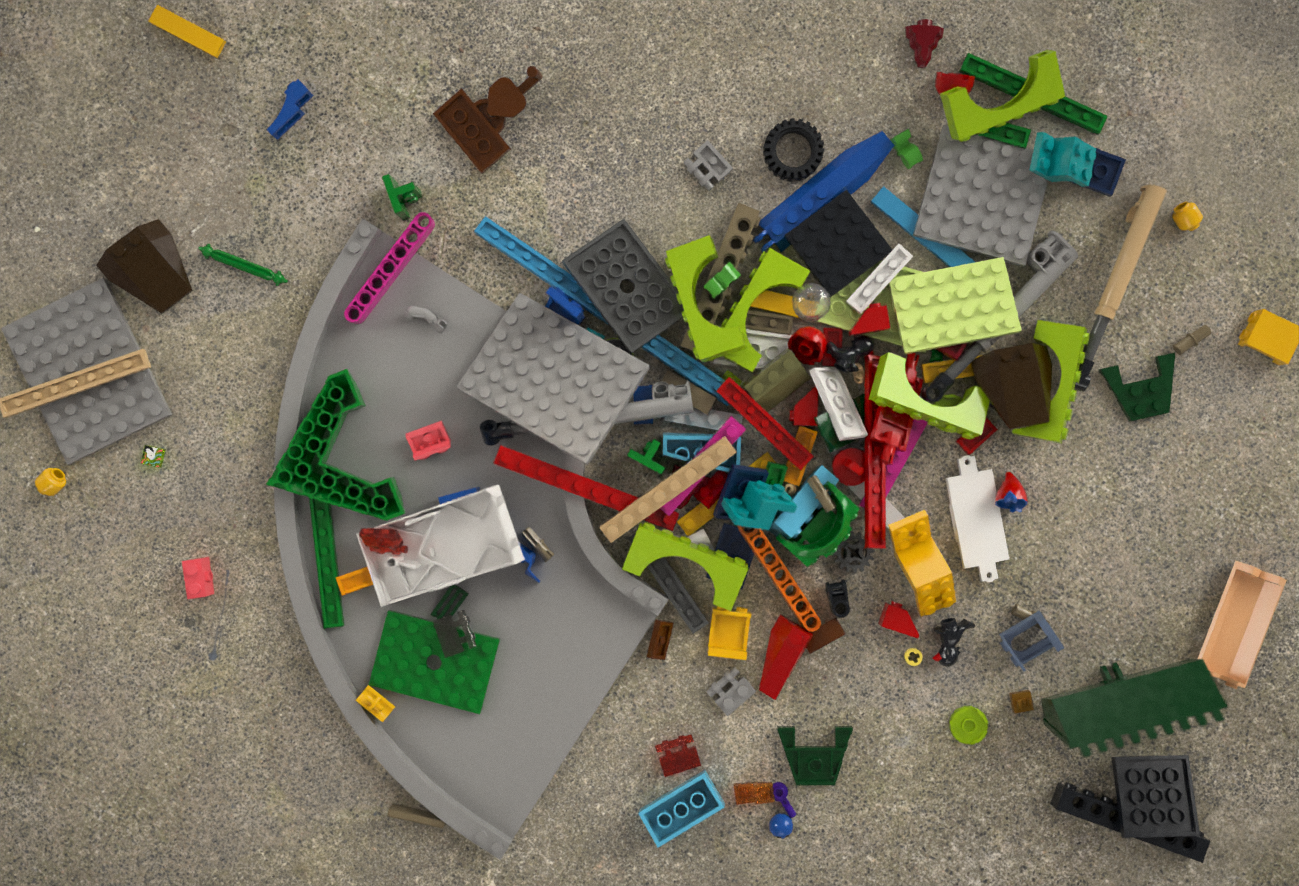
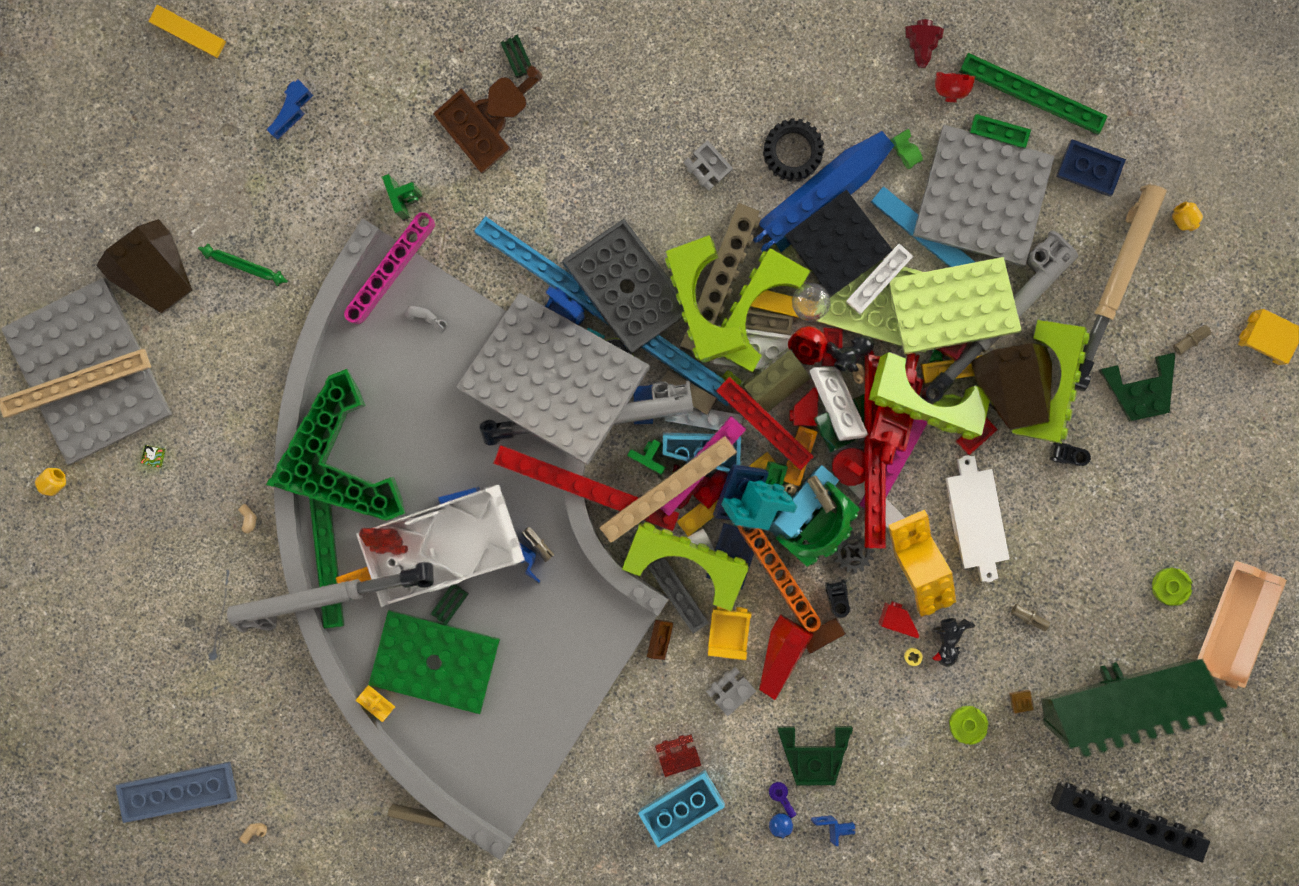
(176, 792): none -> sand blue plate
(198, 577): coral brick -> none
(249, 519): none -> tan arm
(253, 829): none -> tan arm
(264, 612): none -> light grey piece
(428, 440): coral bracket -> none
(448, 634): clear smoke plate -> none
(510, 41): none -> dark green tile
(722, 280): bright green leg -> none
(754, 792): clear orange slope -> none
(835, 829): none -> blue bracket
(871, 320): red slope -> none
(1011, 494): hat -> none
(1019, 658): sand blue panel -> none
(1040, 88): lime arch -> none
(1063, 159): teal bracket -> none
(1066, 454): none -> black piece
(1155, 796): black plate -> none
(1172, 586): none -> lime tile

